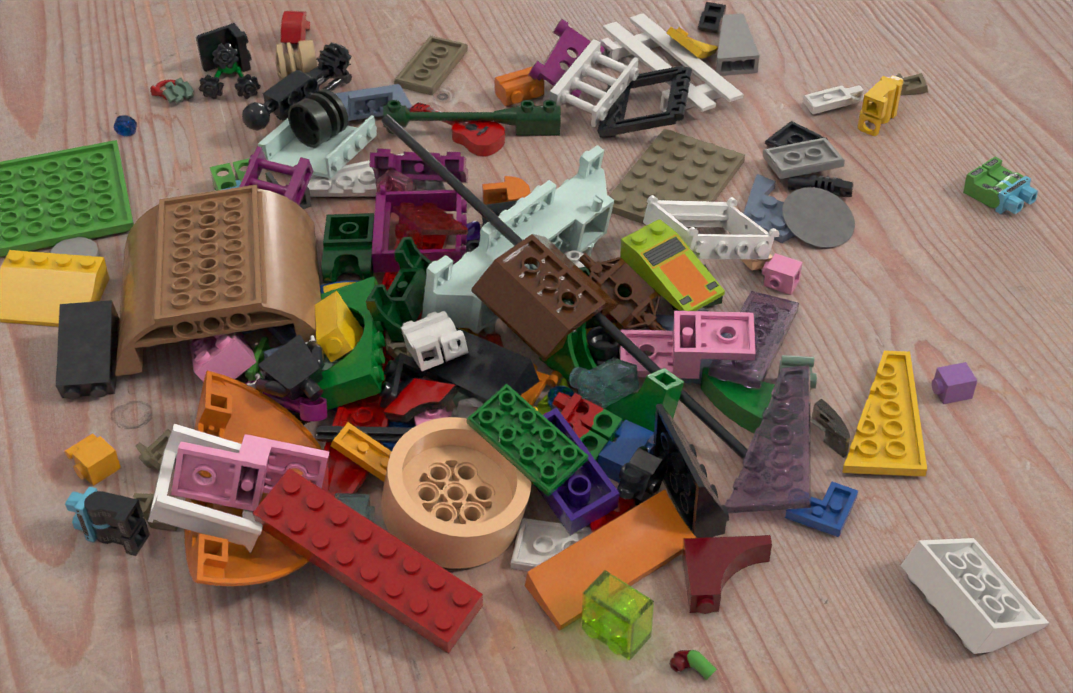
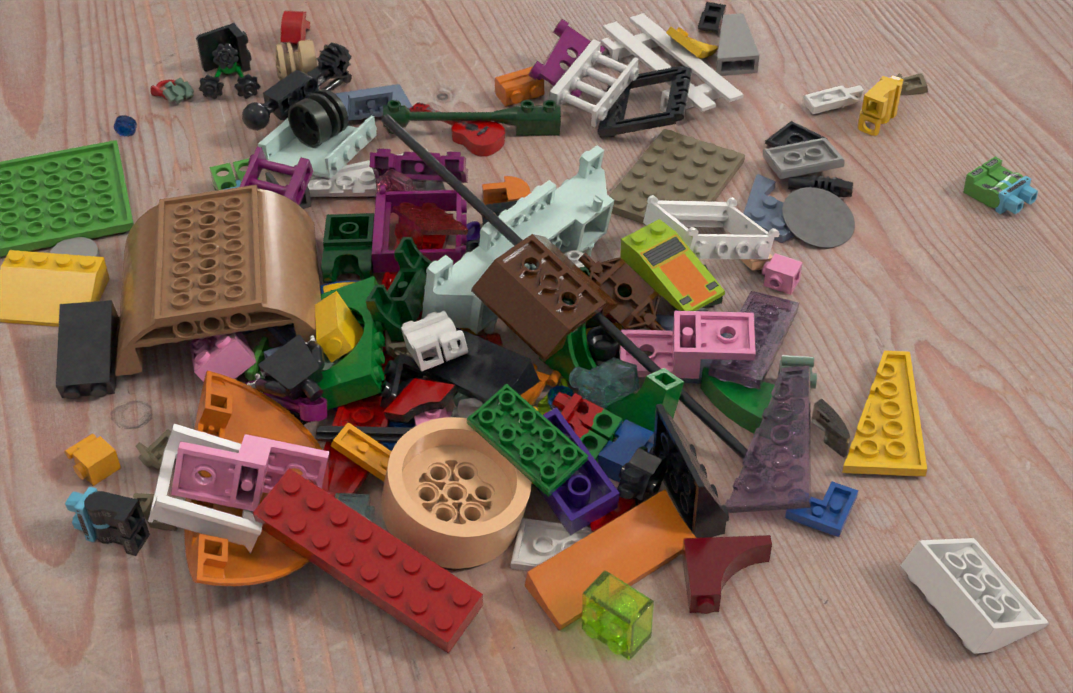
(431, 65): dark tan tile -> none
(692, 659): arm -> none
(954, 383): medium lavender brick -> none

